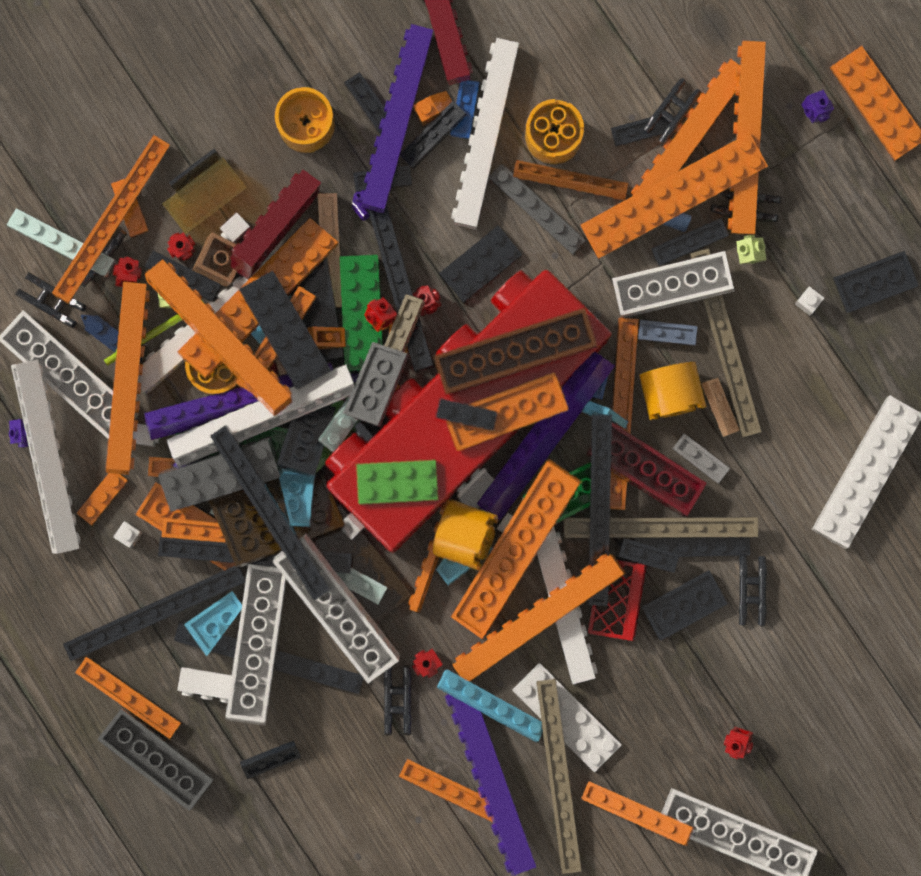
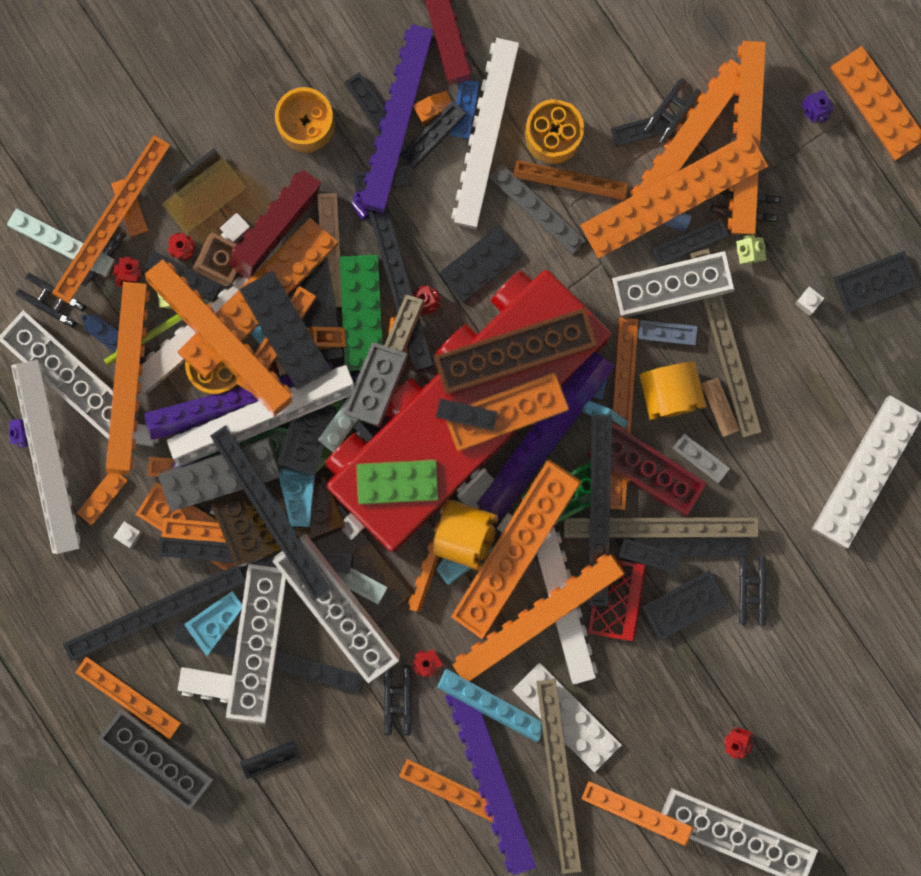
(380, 314): red brick -> none

